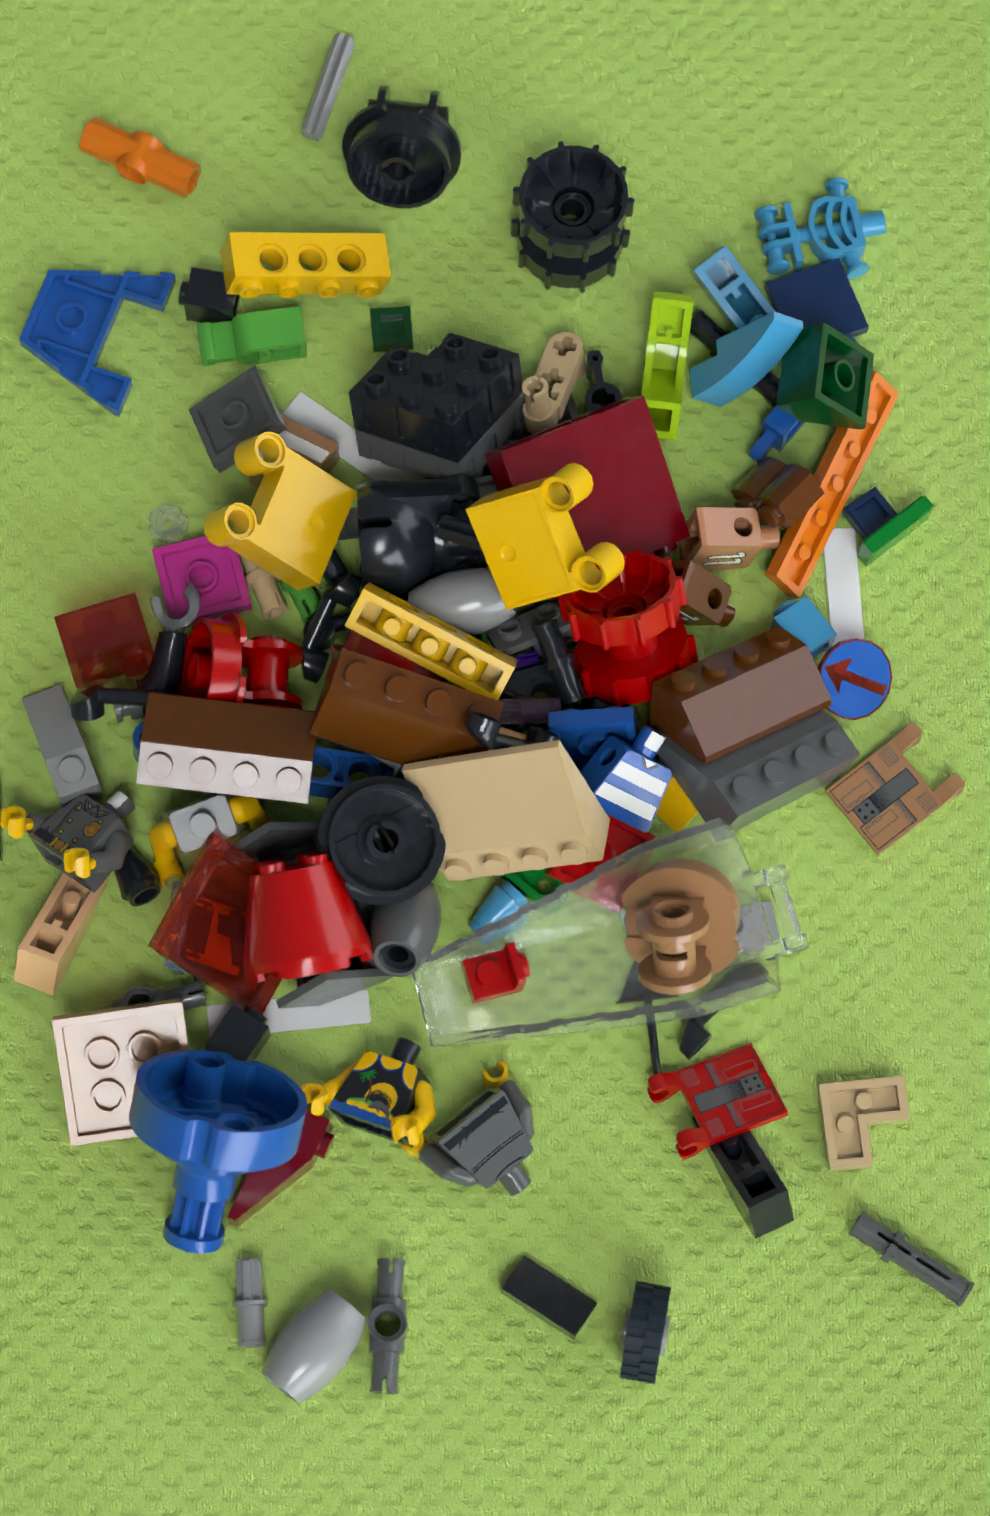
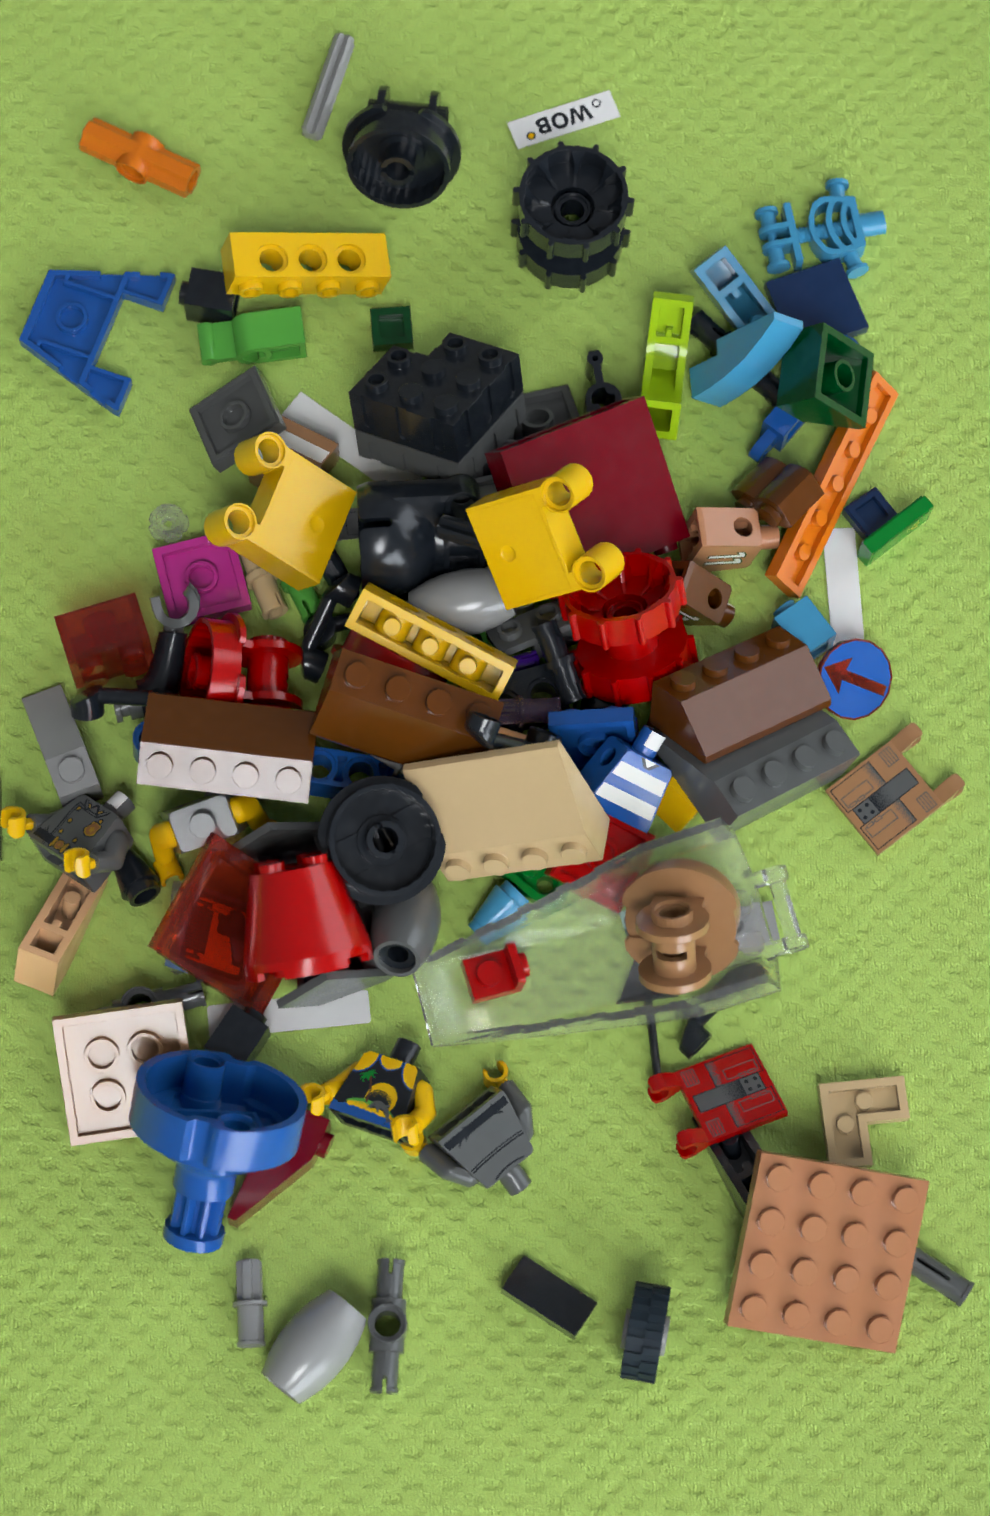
(563, 119): none -> white sticker
(563, 362): tan beam -> none
(826, 1251): none -> nougat plate

